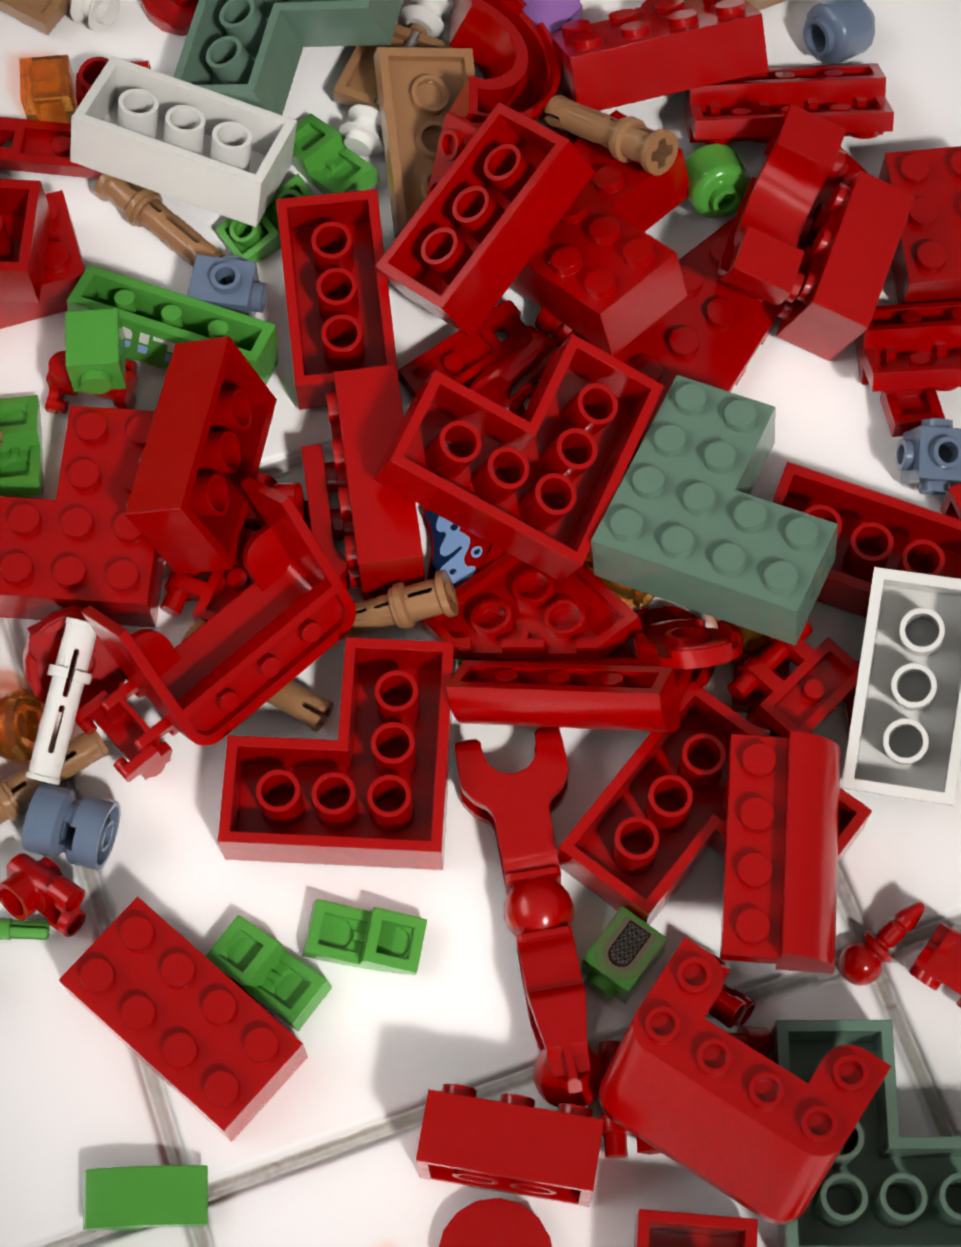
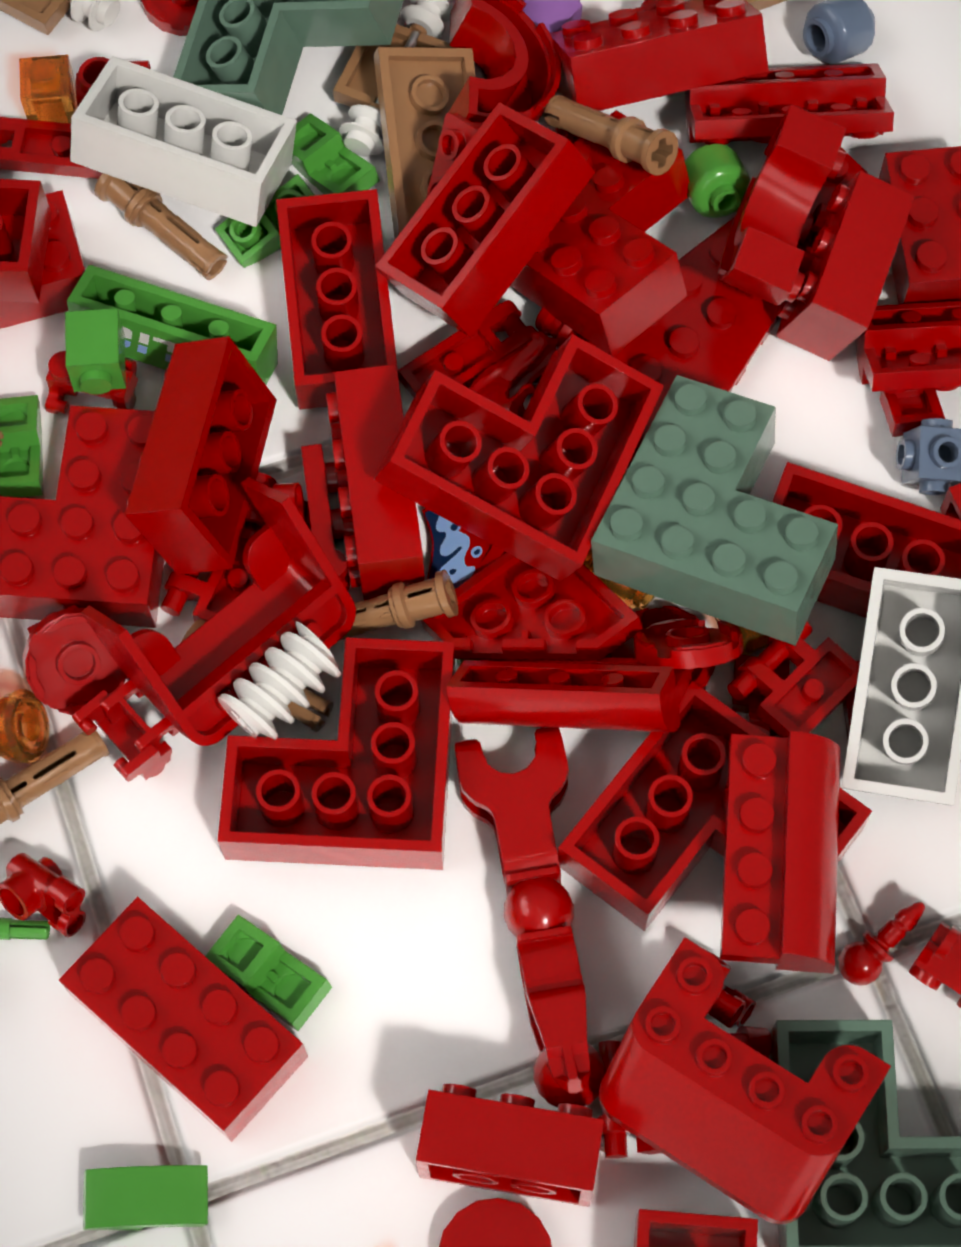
(52, 825): sand blue wheel -> none
(79, 637): white pin -> none
(228, 284): sand blue brick -> none
(281, 683): none -> white piece
(364, 938): bright green slope -> none
(622, 956): brick -> none

